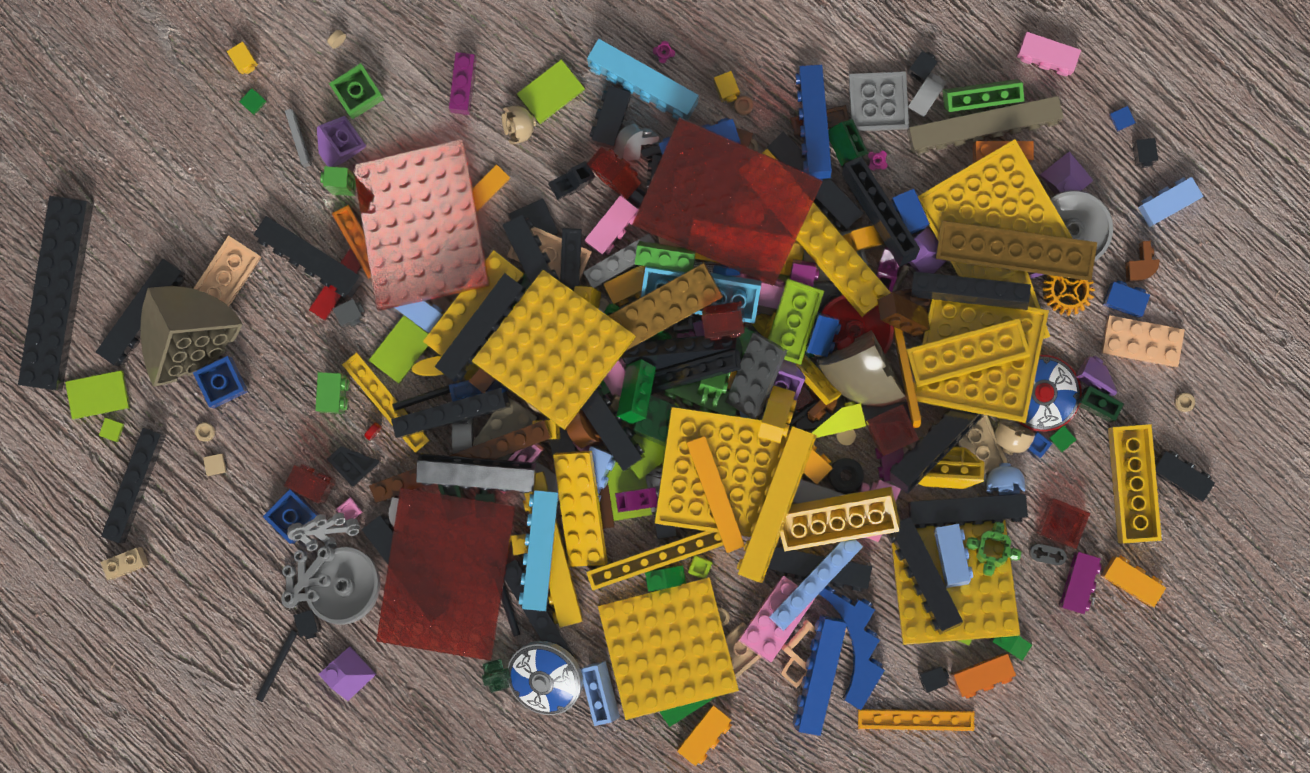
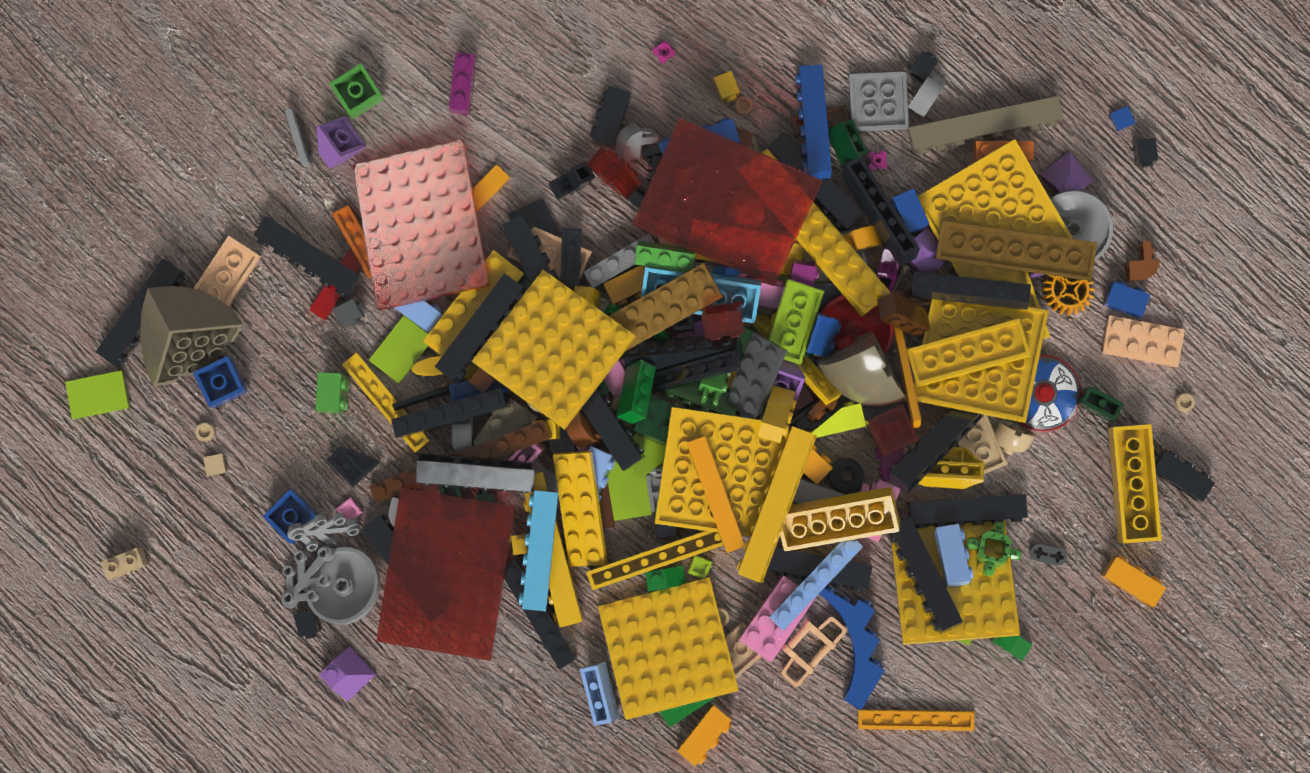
(55, 293): black brick -> none
(111, 430): lime tile -> none
(133, 485): black brick -> none
(242, 58): yellow brick -> none
(253, 101): green tile -> none
(276, 666): black bar -> none
(309, 484): clear red brick -> none
(336, 39): tan tile -> none
(338, 181): bright green brick -> none
(372, 431): red tile -> none
(495, 675): clear green brick -> none
(509, 613): black bar -> none
(518, 123): tan cylinder -> none
(545, 678): dish -> none
(550, 91): lime tile -> none
(612, 226): bright pink brick -> none
(636, 499): magenta brick -> none
(642, 80): medium azure brick -> none
(820, 675): blue brick -> none
(846, 438): tan tile -> none
(933, 678): black brick -> none
(983, 95): bright green brick -> none
(984, 675): orange brick -> none
(1006, 480): light blue cylinder -> none
(1039, 445): blue tile -> none
(1048, 54): bright pink brick -> none
(1062, 439): green tile -> none
(1063, 523): clear red brick -> none
(1080, 582): magenta brick -> none
(1096, 375): medium lavender slope -> none
(1170, 201): light blue brick -> none

